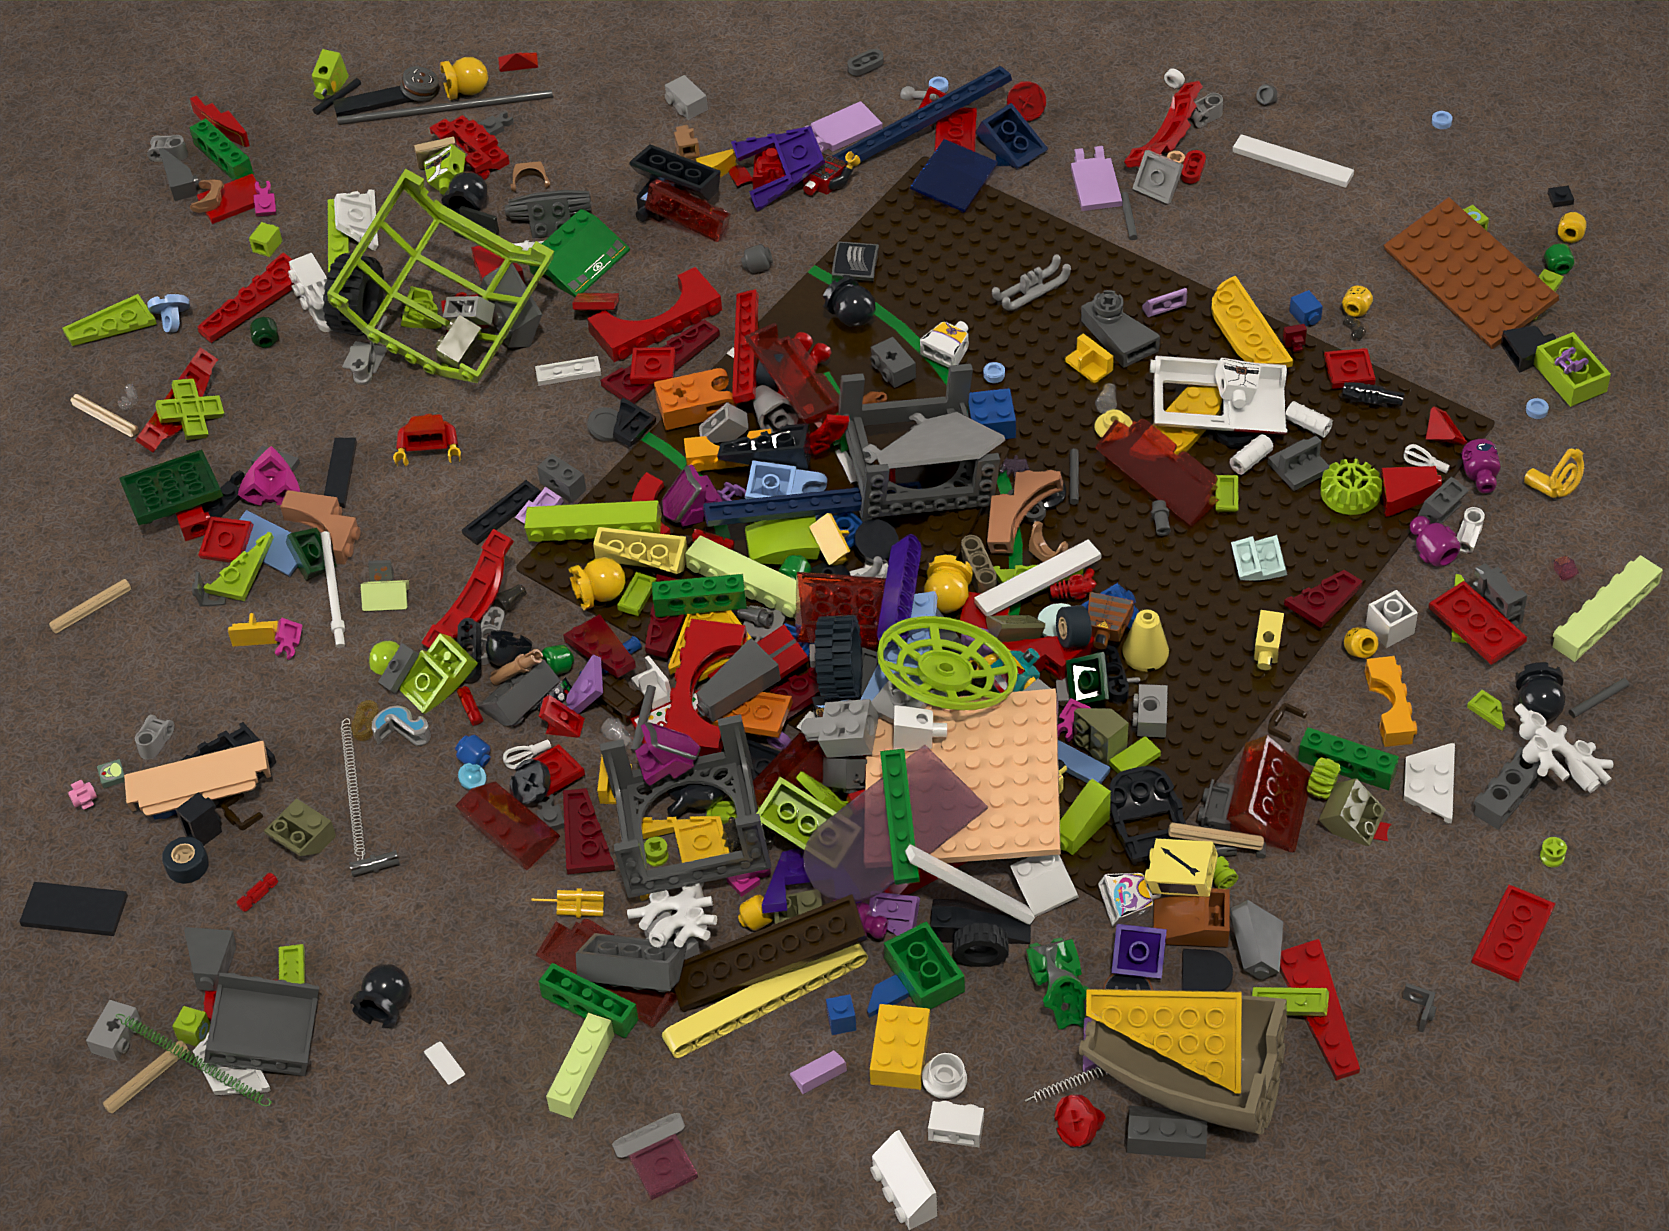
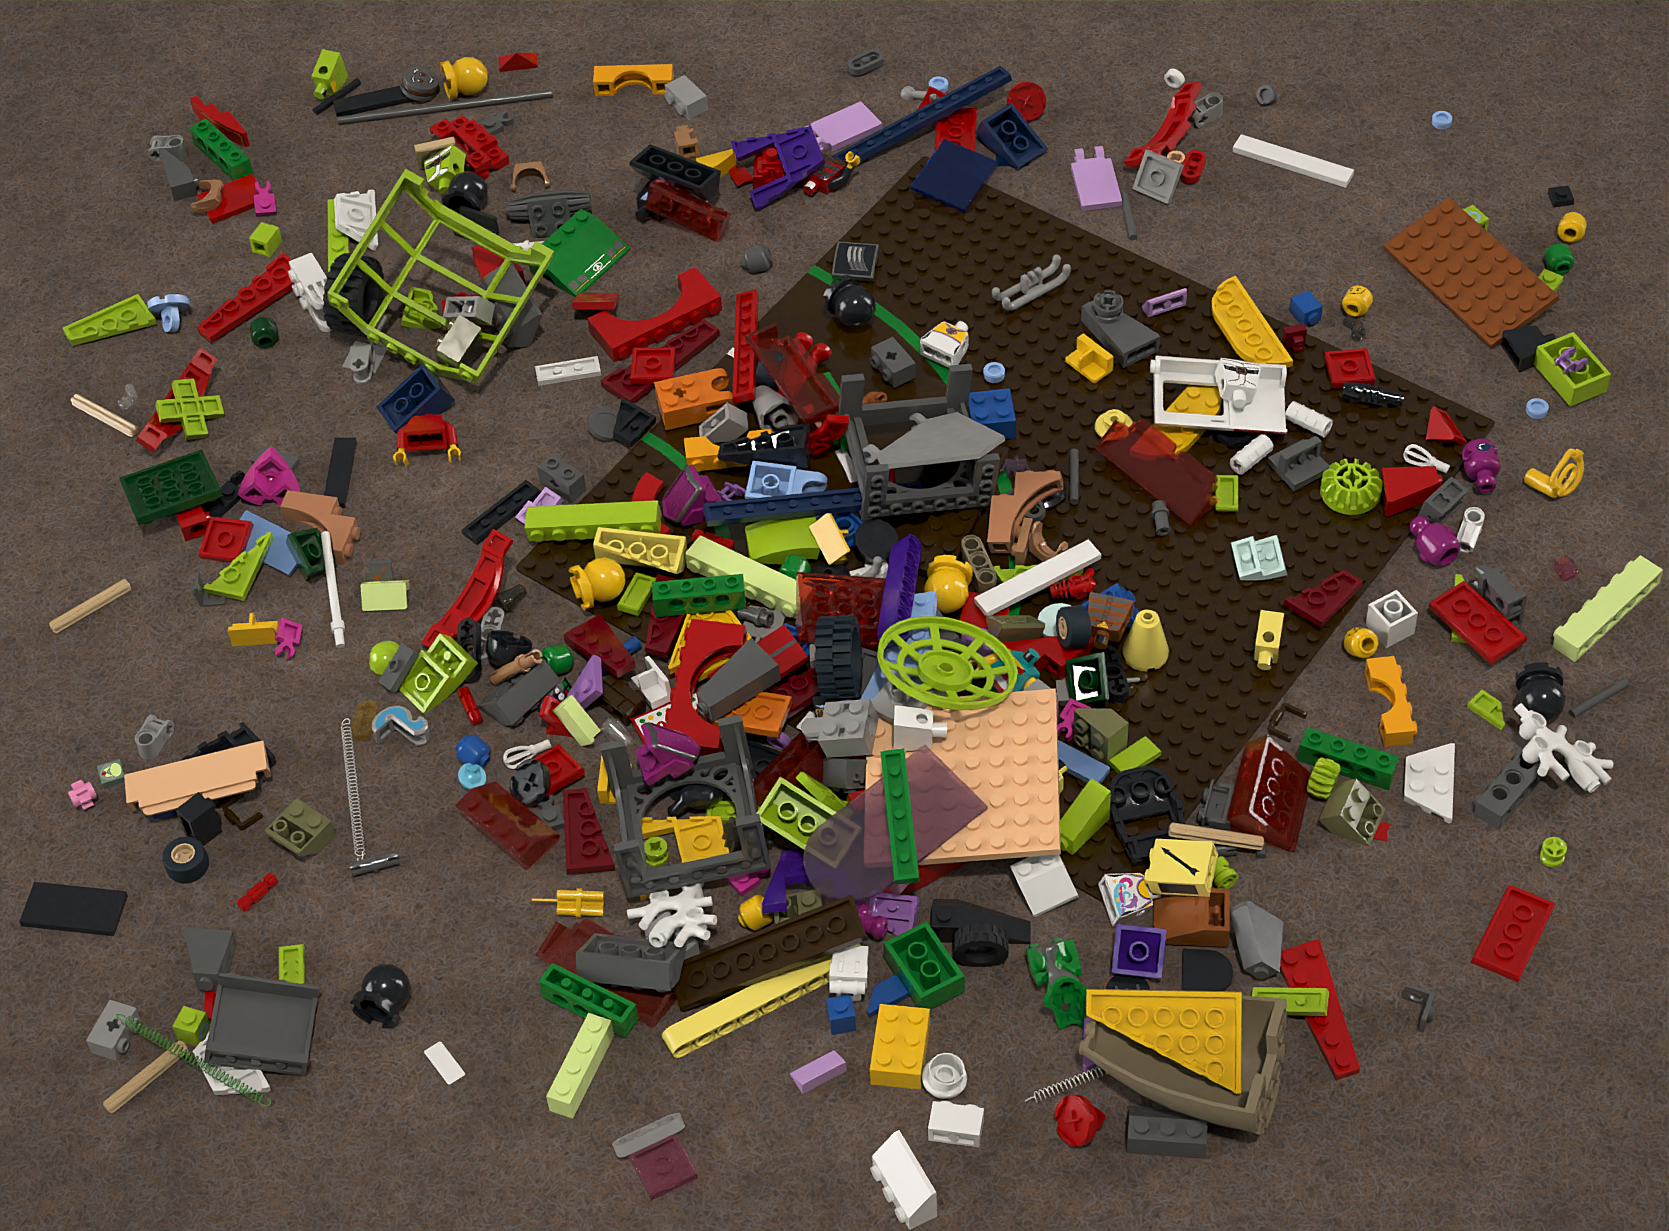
(415, 396): none -> dark blue slope
(576, 721): none -> yellowish green panel
(610, 79): none -> light orange arch
(643, 717): dark grey bar -> none
(849, 972): none -> white piece
(969, 884): white tile -> none
(1023, 535): none -> medium nougat plate
(1106, 399): clear cone -> none
(1152, 710): light grey brick -> none

